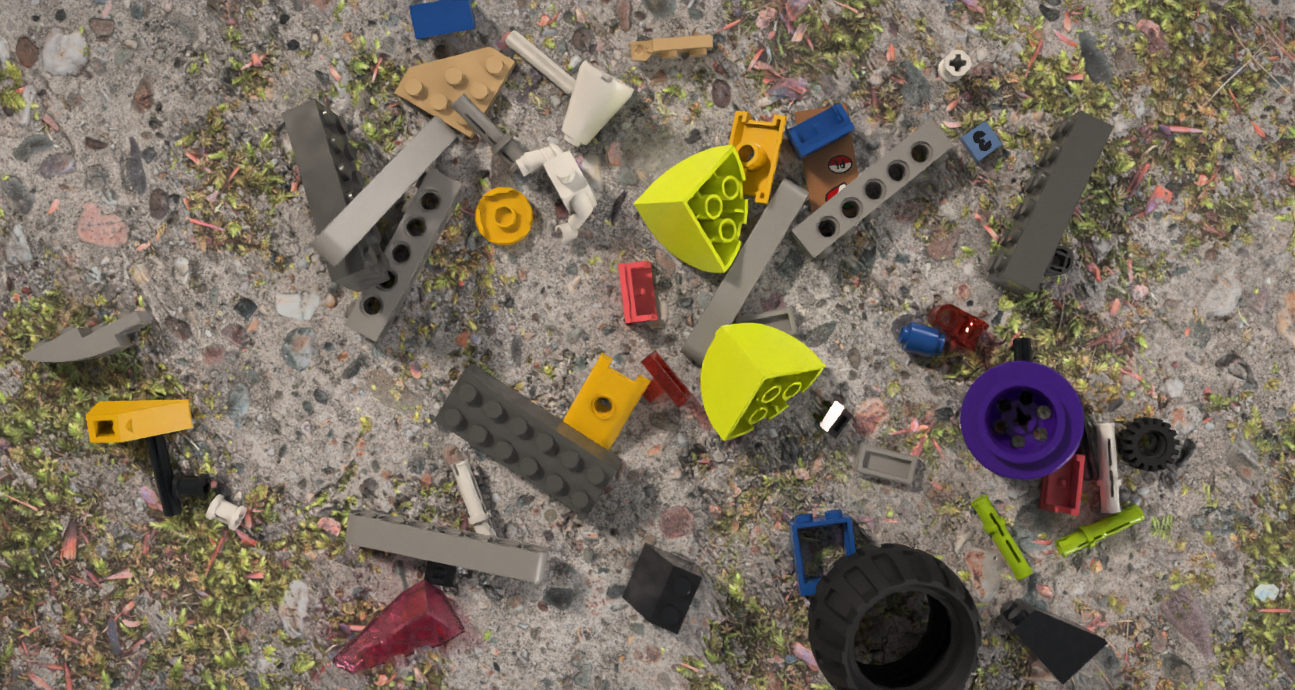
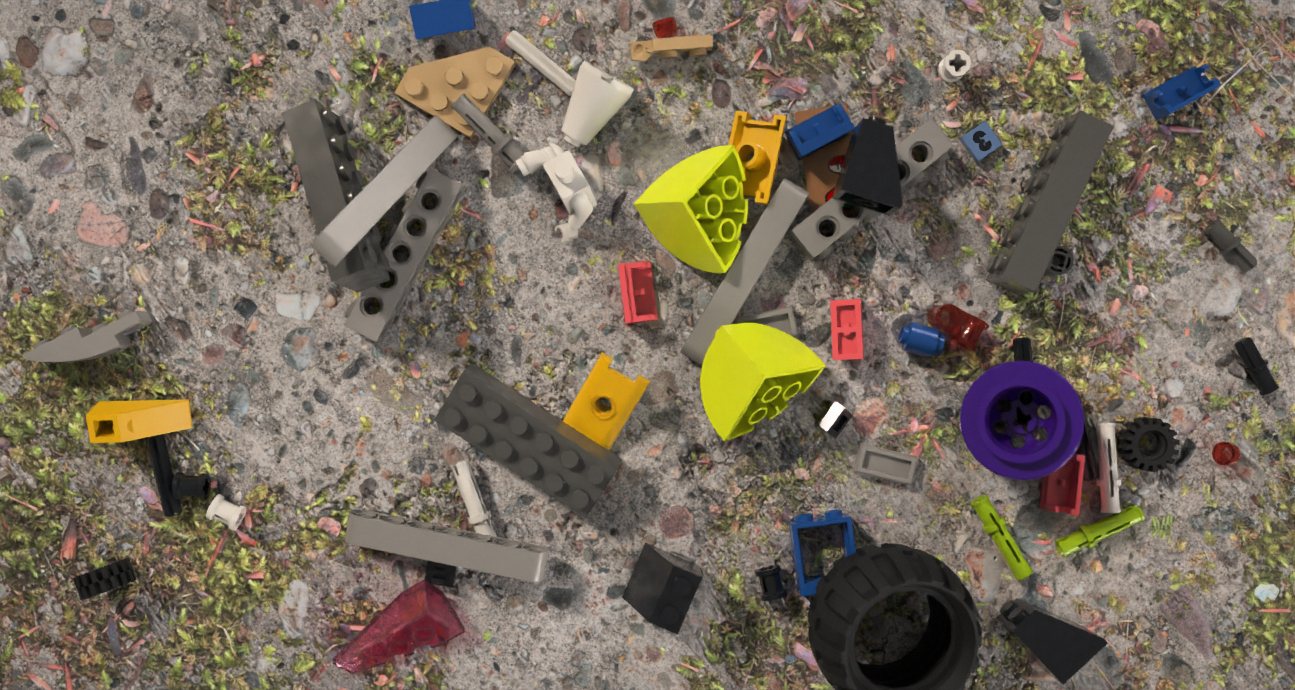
(104, 579): none -> black tyre
(504, 216): yellow tile -> none
(664, 381): clear red tile -> none
(665, 27): none -> clear red hinge
(771, 583): none -> black bush
(847, 329): none -> coral hinge
(871, 169): none -> black slope
(1180, 91): none -> blue hinge
(1222, 457): none -> clear red hinge
(1230, 245): none -> dark grey axle
(1256, 366): none -> black axle

